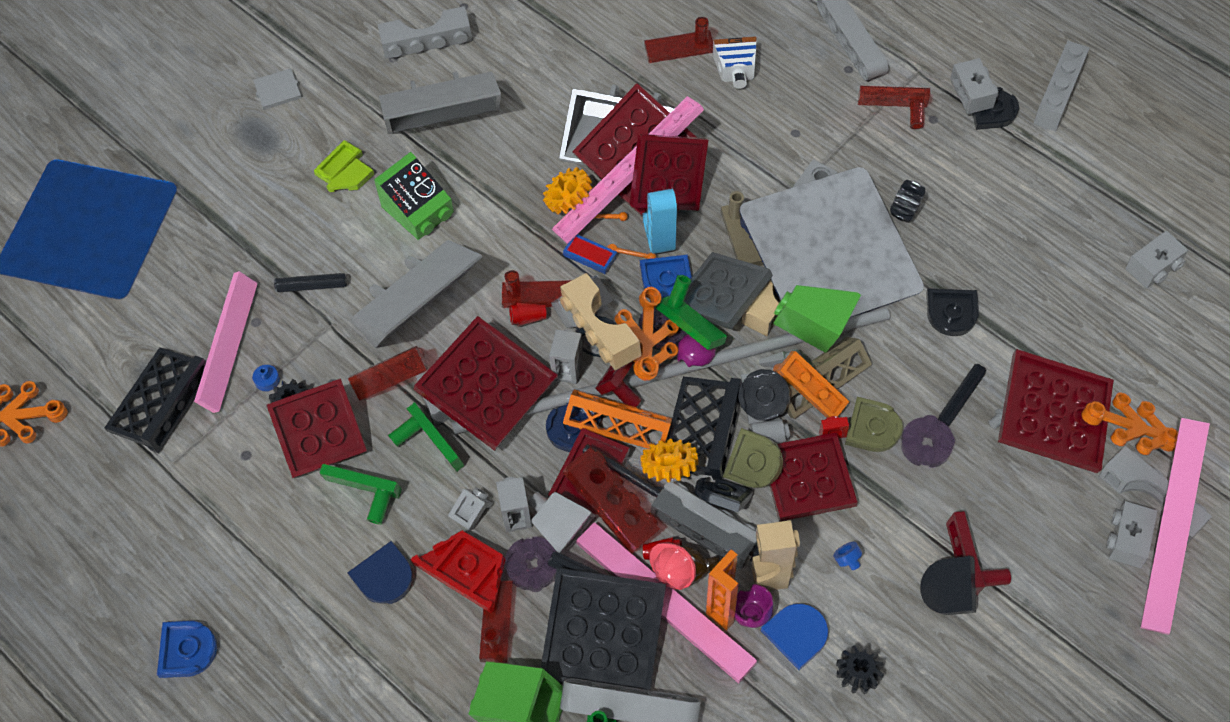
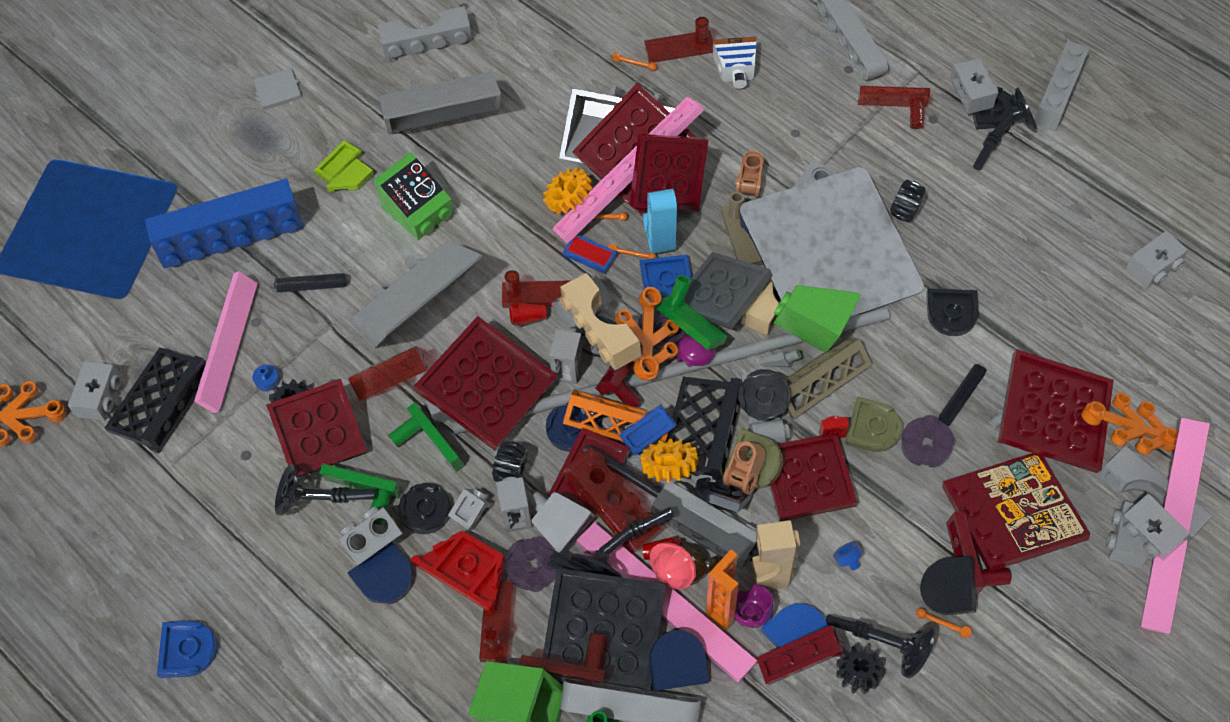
(94, 391): none -> light grey brick
(224, 223): none -> blue brick
(290, 490): none -> black dish
(374, 540): none -> light grey brick
(424, 508): none -> black tile
(509, 461): none -> black gear
(589, 671): none -> clear red piece
(600, 559): none -> black dish
(617, 57): none -> orange hinge
(647, 429): none -> blue tile
(677, 661): none -> dark blue tile
(743, 468): none -> nougat piece
(750, 178): none -> nougat piece
(800, 655): none -> dark red piece
(811, 385): orange piece -> none
(908, 647): none -> black dish
(965, 631): none -> orange hinge
(1016, 511): none -> plate
(1019, 112): none -> black dish
(1150, 512): none -> light grey brick

